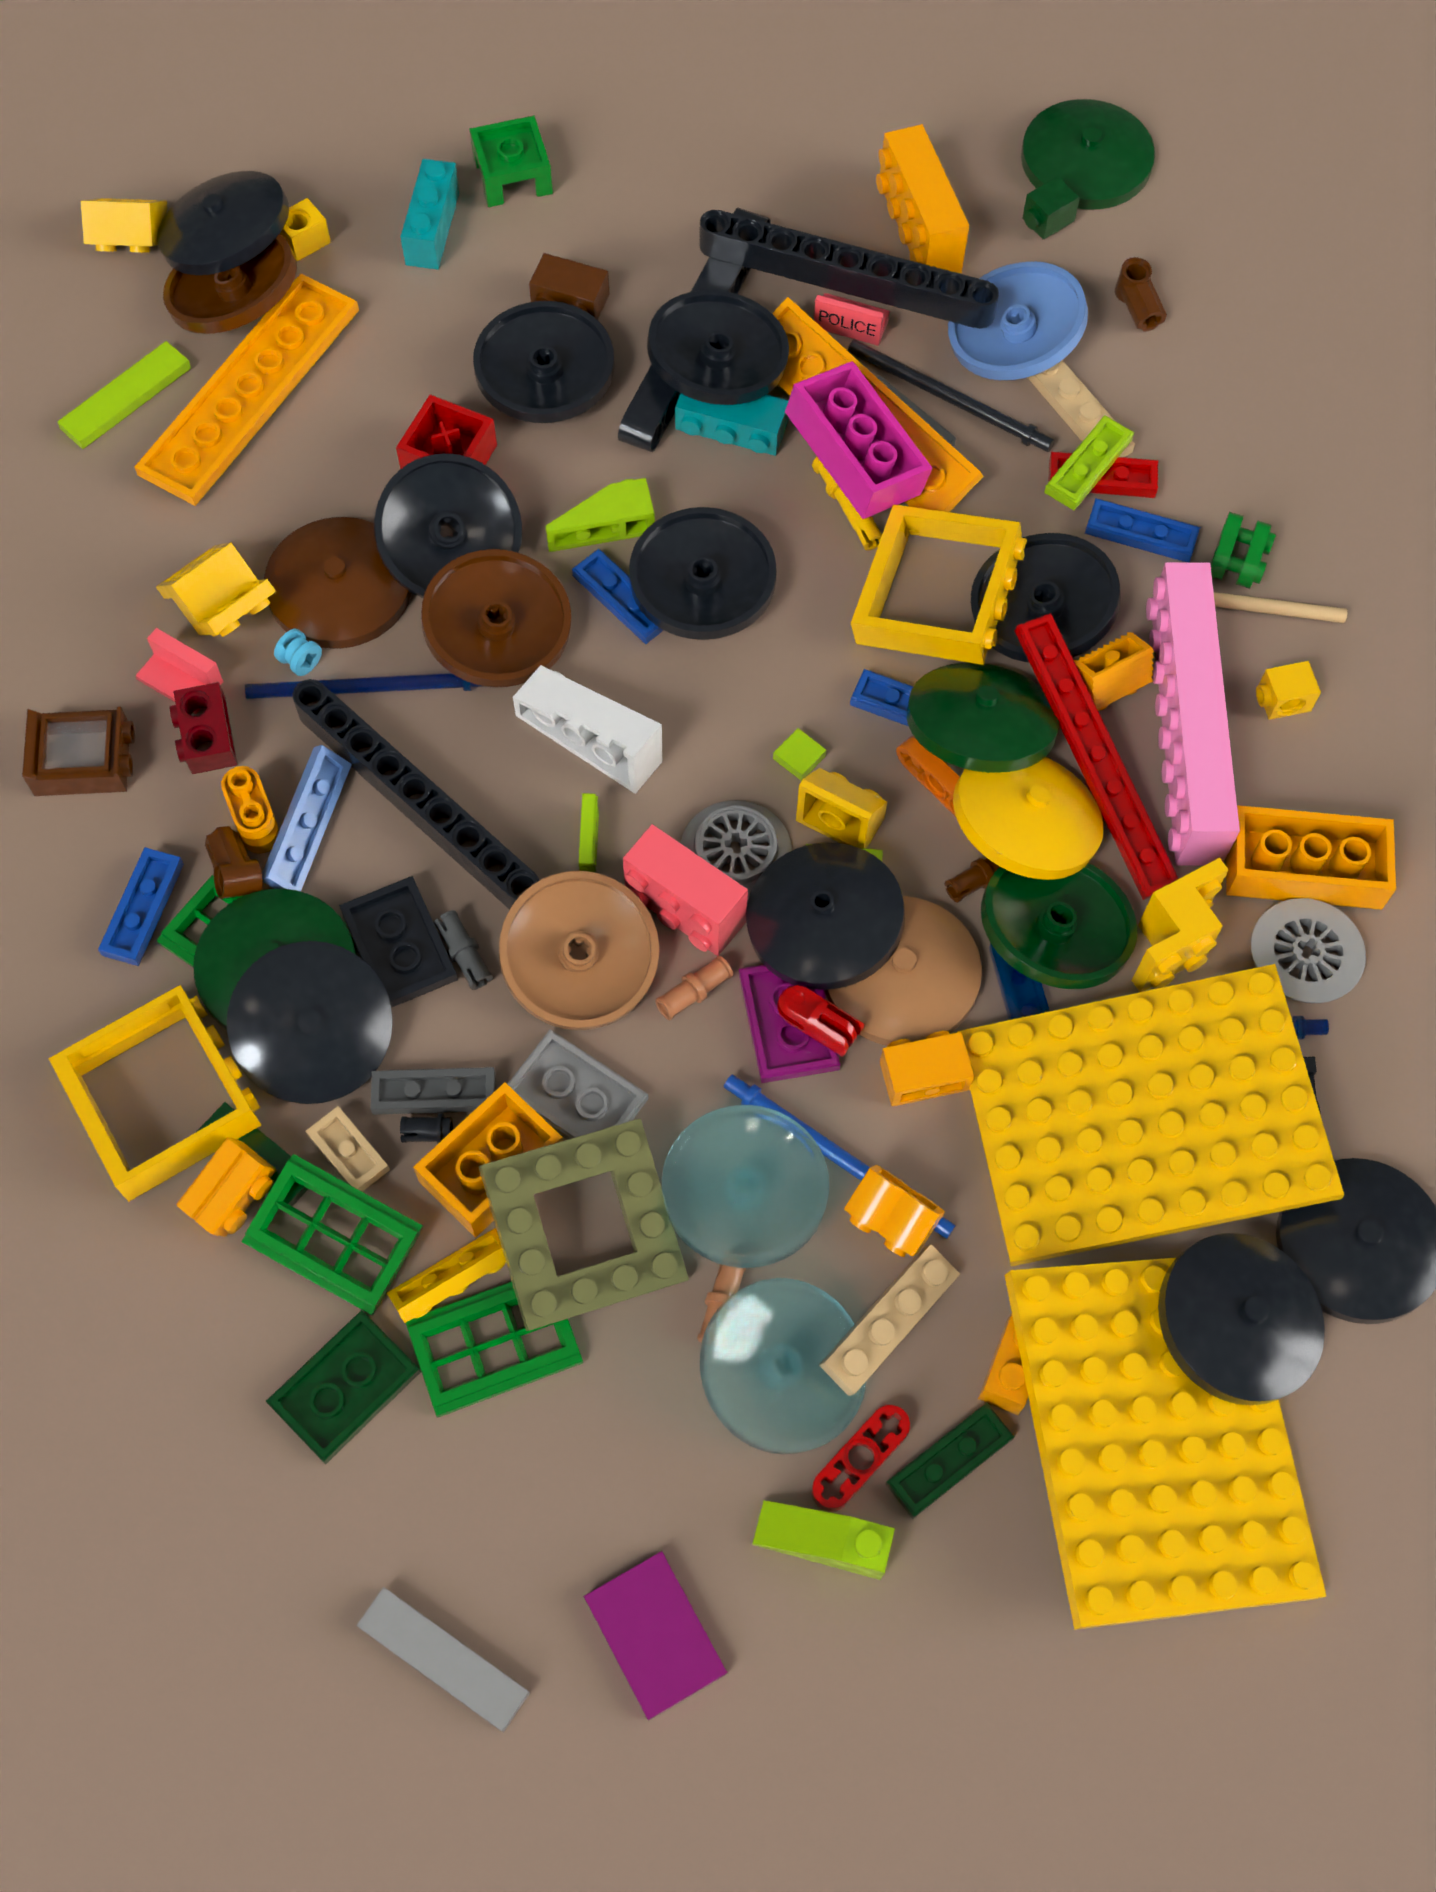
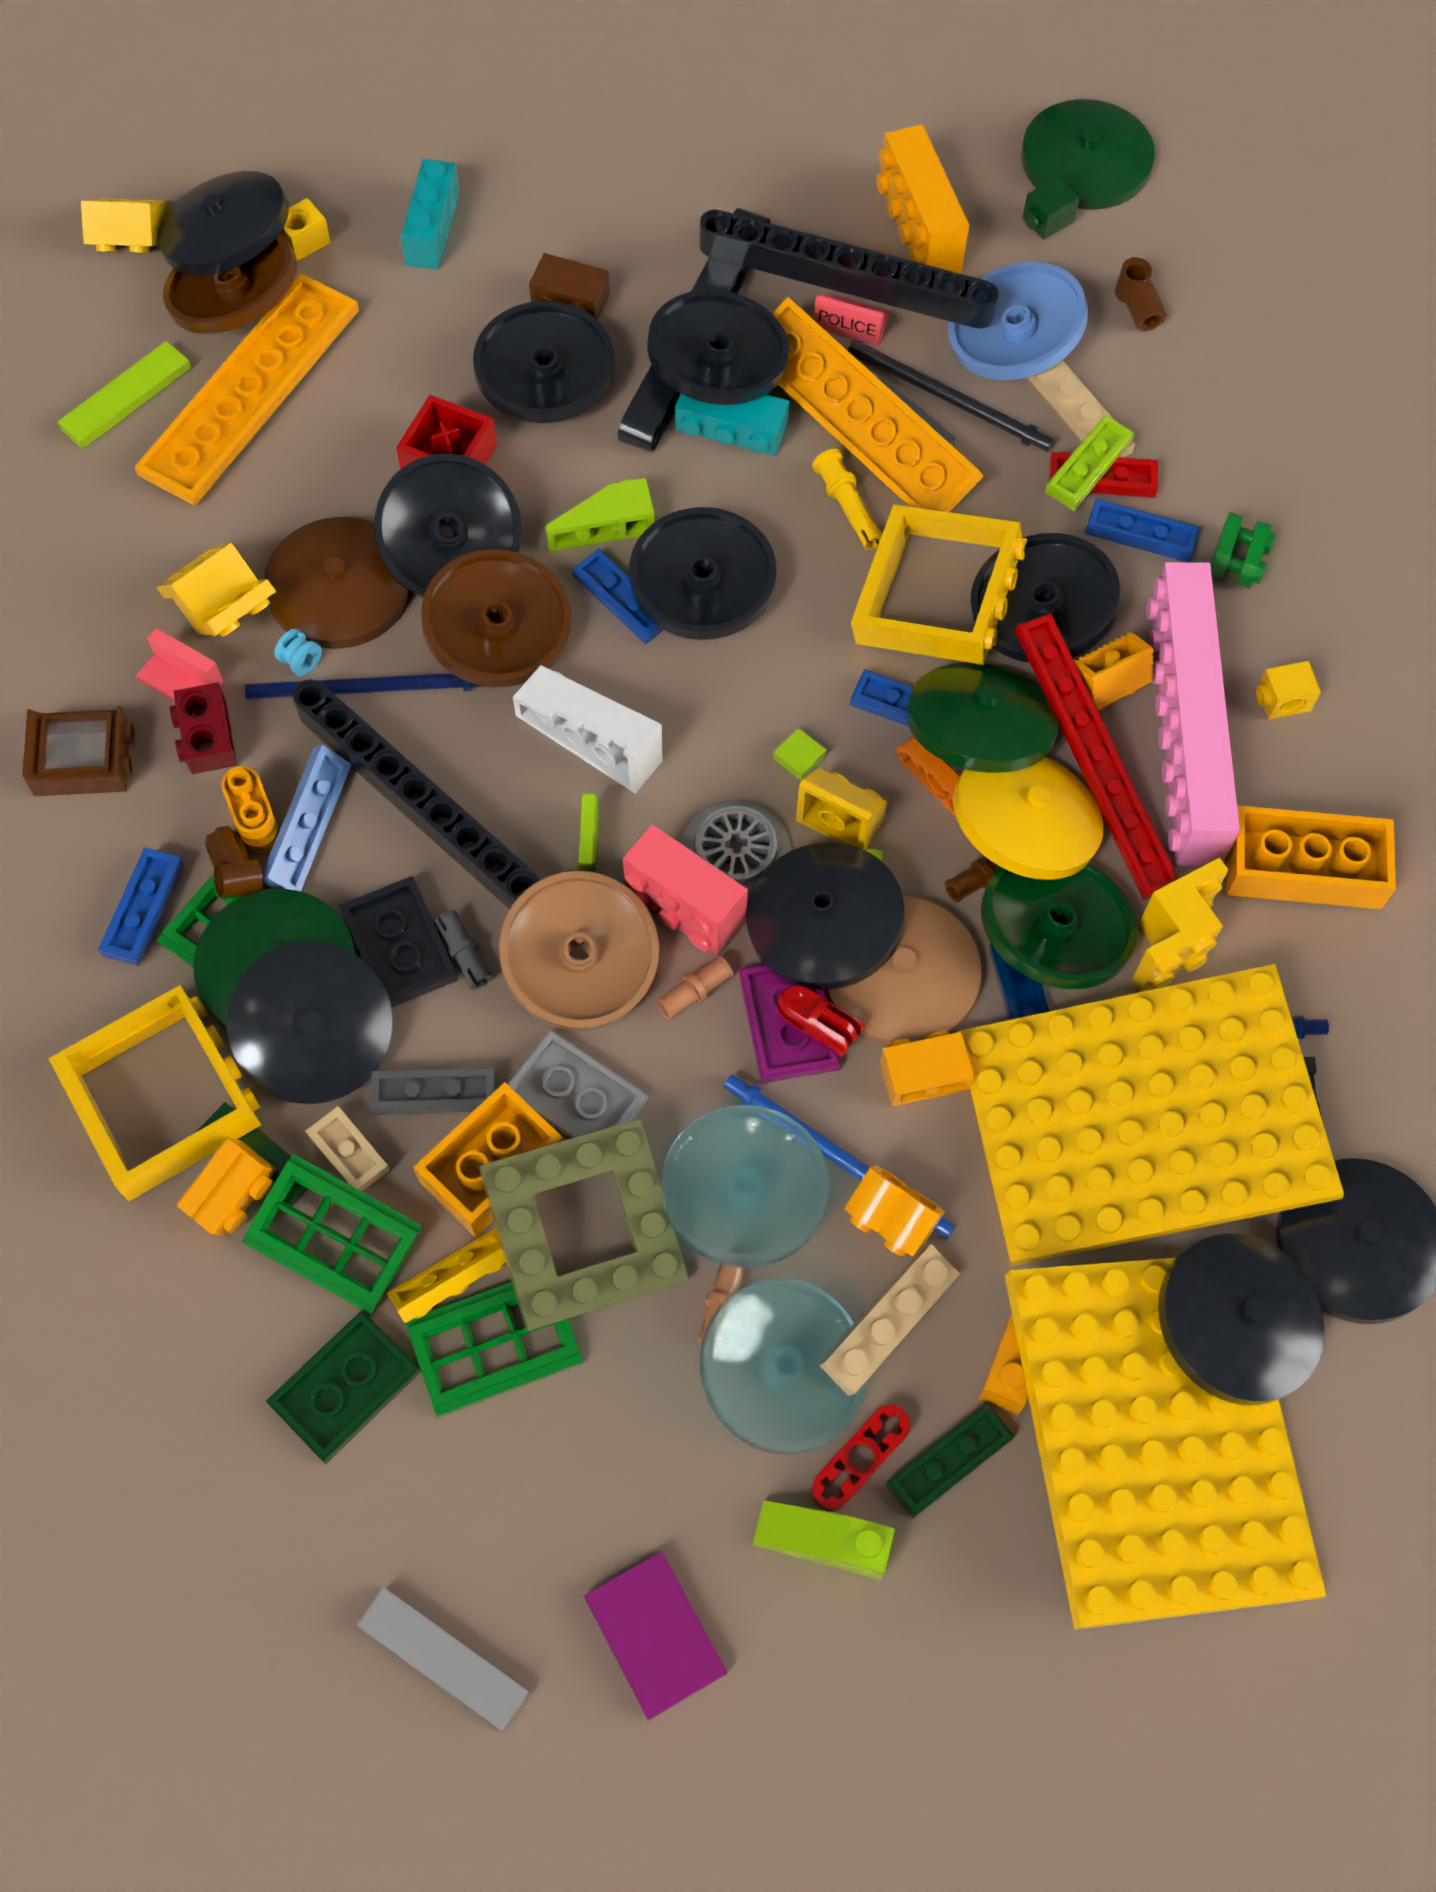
(425, 1128): black pin -> none
(510, 154): green panel -> none
(858, 439): dark pink brick -> none
(1280, 607): tan bar -> none
(1334, 924): light grey piece -> none

